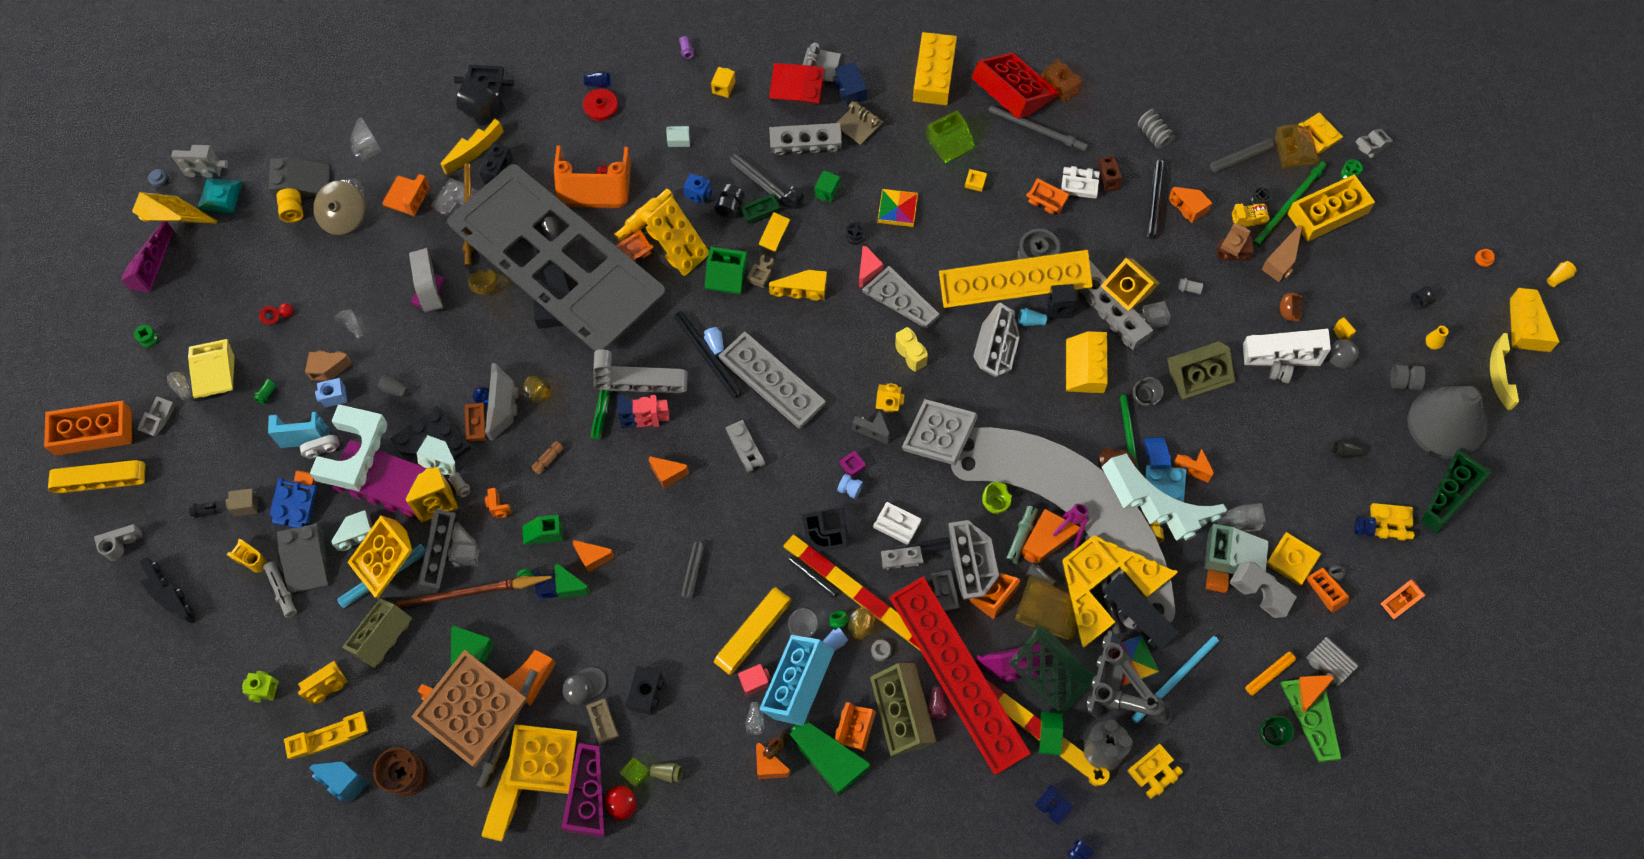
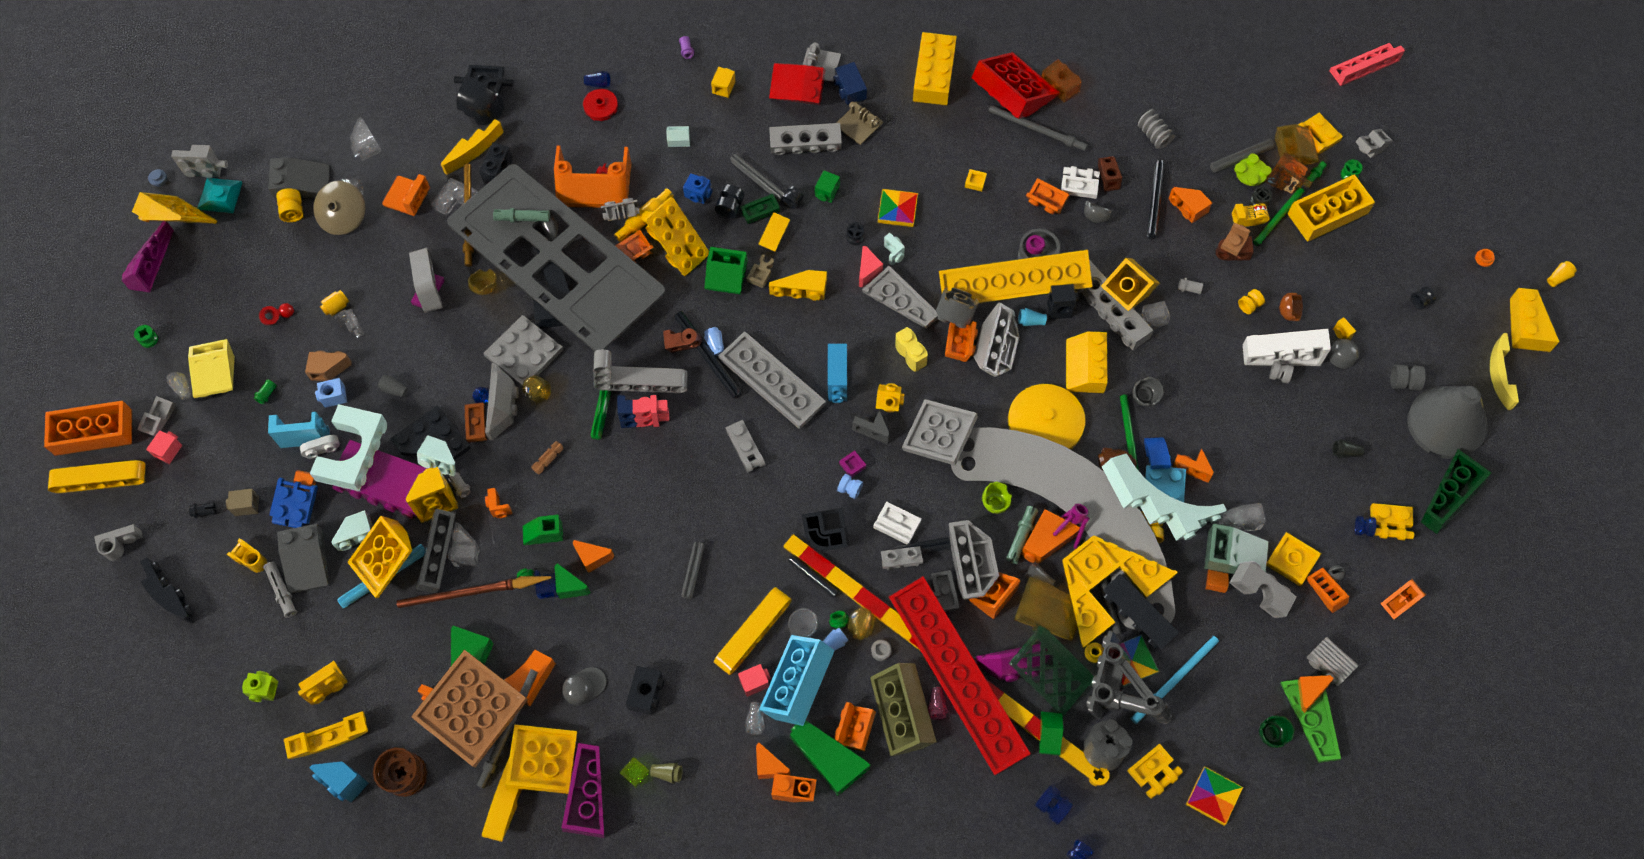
(164, 446): none -> coral brick
(334, 303): none -> yellow brick
(377, 633): olive slope -> none
(521, 215): none -> sand green pin
(523, 350): none -> light grey plate
(602, 721): dark tan plate -> none
(620, 802): red hair -> none
(629, 205): none -> light grey hinge
(668, 471): orange slope -> none
(681, 341): none -> copper leg
(776, 744): reddish brown axle -> none
(793, 788): none -> orange slope
(837, 372): none -> dark azure window
(896, 248): none -> light aqua bracket
(950, 136): clear neon green slope -> none
(956, 307): none -> dark grey brick
(961, 341): none -> orange bracket
(1035, 244): none -> magenta tile
(1048, 413): none -> yellow dish
(1088, 652): none -> yellow plate
(1096, 213): none -> dark grey hair
(1201, 369): olive slope -> none
(1214, 796): none -> tile
(1251, 301): none -> yellow wheel
(1252, 170): none -> lime piece
(1270, 673): light orange axle -> none
(1283, 258): medium nougat slope -> none
(1289, 174): none -> clear orange torso
(1363, 66): none -> coral fence
(1437, 338): yellow cone -> none

